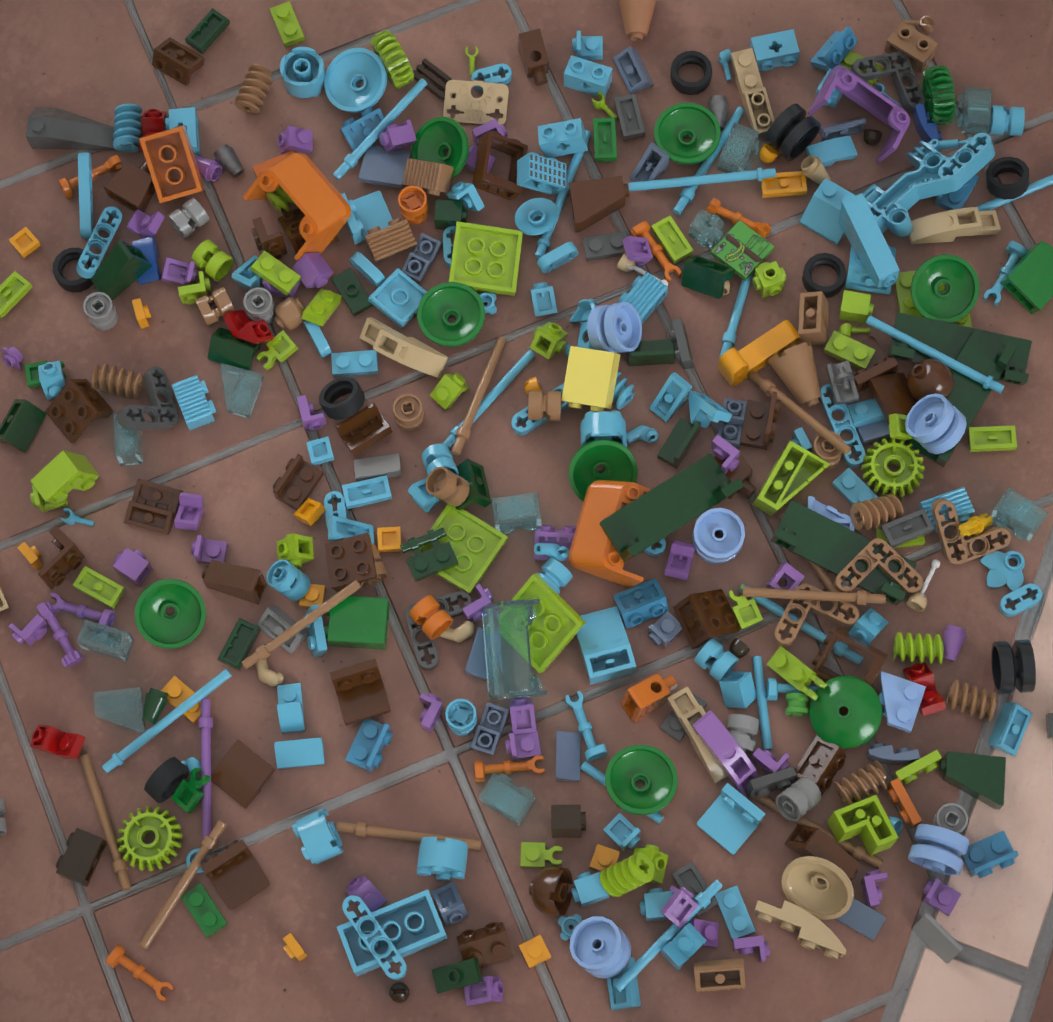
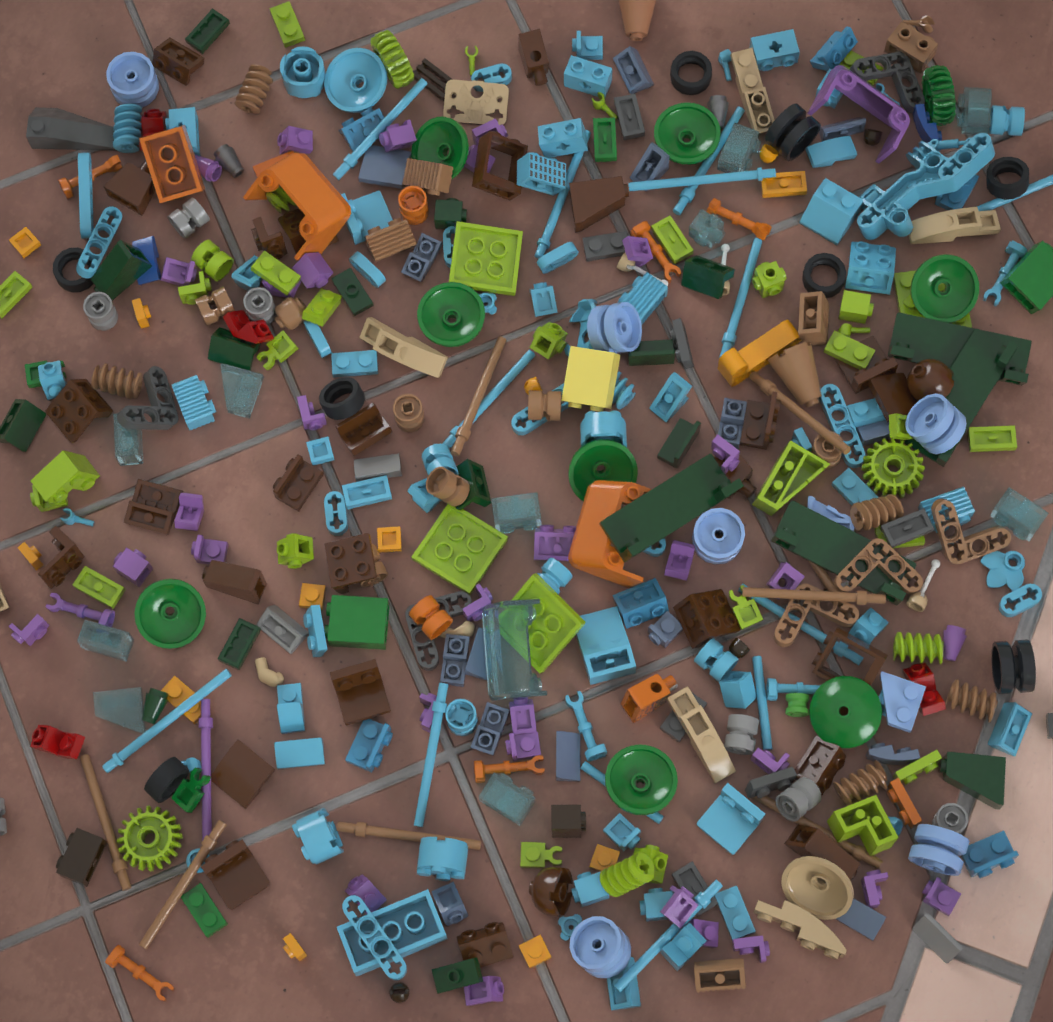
(12, 357): medium lavender plate -> none
(72, 657): medium lavender piece -> none
(132, 79): none -> light blue wheel
(145, 225): medium lavender bracket -> none
(264, 650): medium nougat bar -> none
(288, 580): medium azure wheel -> none
(309, 512): light orange plate -> none
(343, 528): medium azure plate -> none
(398, 298): medium azure plate -> none
(430, 561): dark green plate -> none
(439, 707): none -> medium azure bar
(449, 390): lime bracket -> none
(455, 660): none -> sand blue slope
(469, 195): medium azure bracket -> none
(534, 210): medium azure dish -> none
(552, 550): medium azure arm -> none
(642, 433): medium azure arm -> none
(706, 409): medium azure slope -> none
(725, 750): medium lavender slope -> none
(742, 250): bright green tile -> none
(795, 672): lime hinge -> none
(814, 169): tan cone -> none
(842, 382): flat silver hips -> none
(868, 241): medium azure slope -> none
(975, 525): yellow axle -> none
(987, 382): medium azure bar -> none

